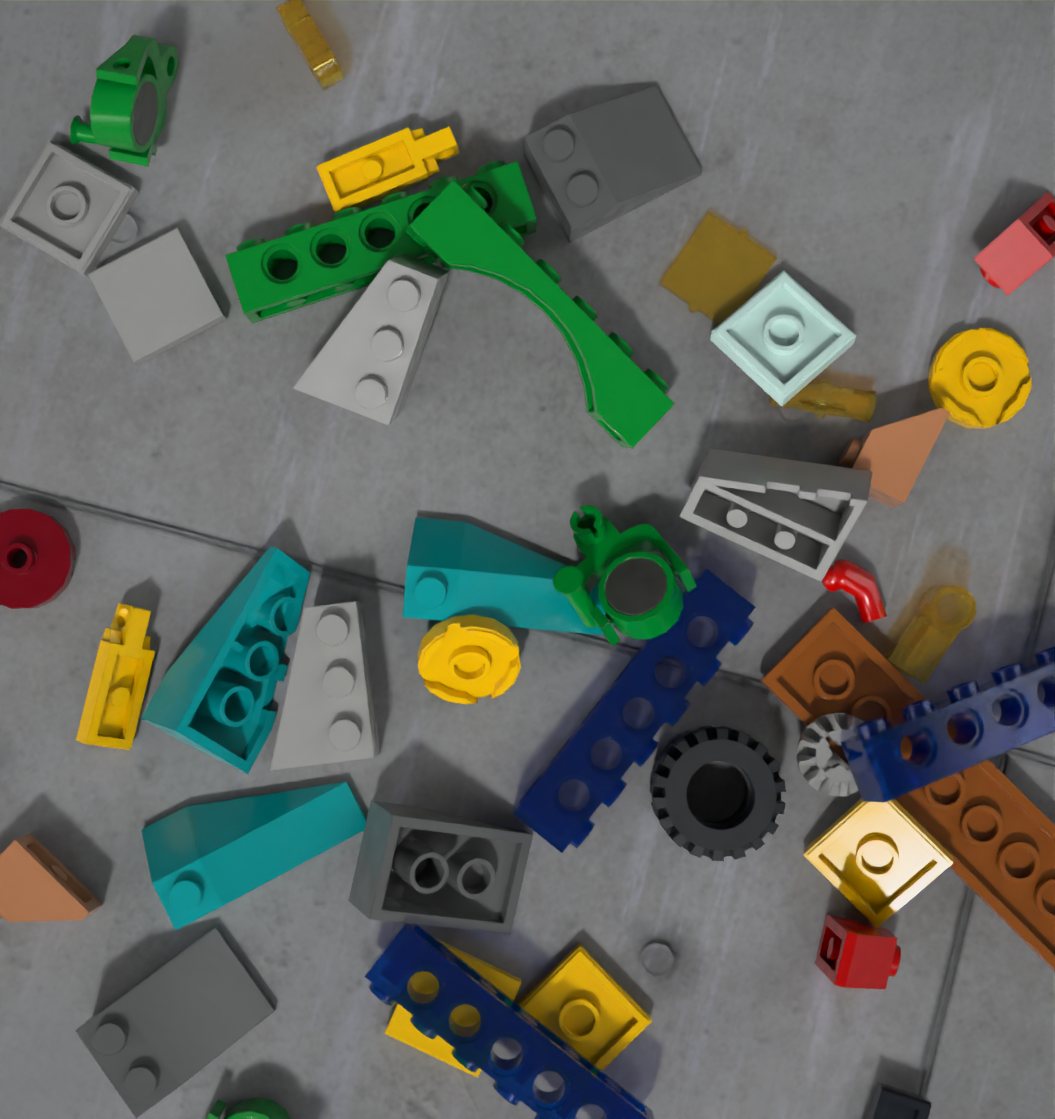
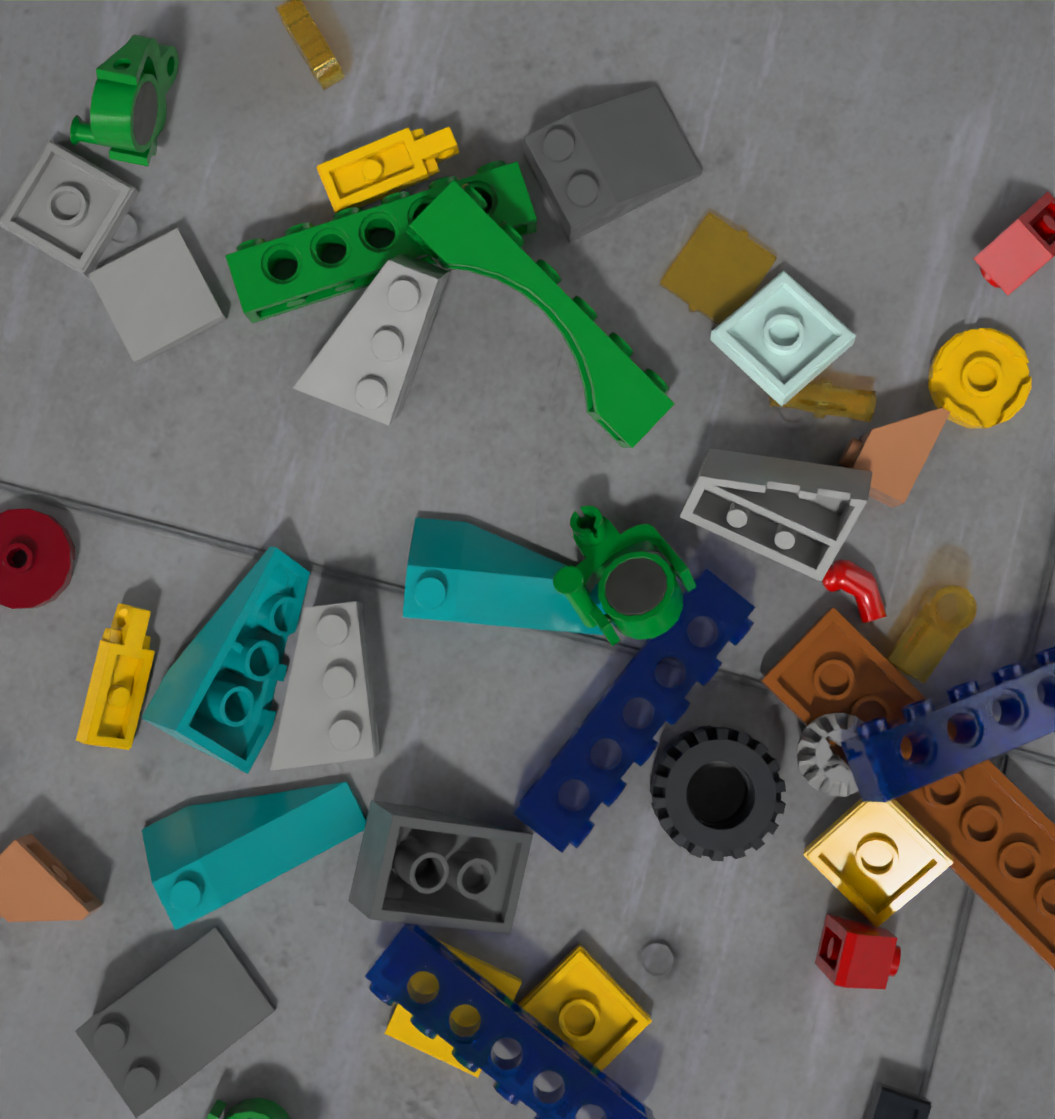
(468, 659): yellow tile -> none

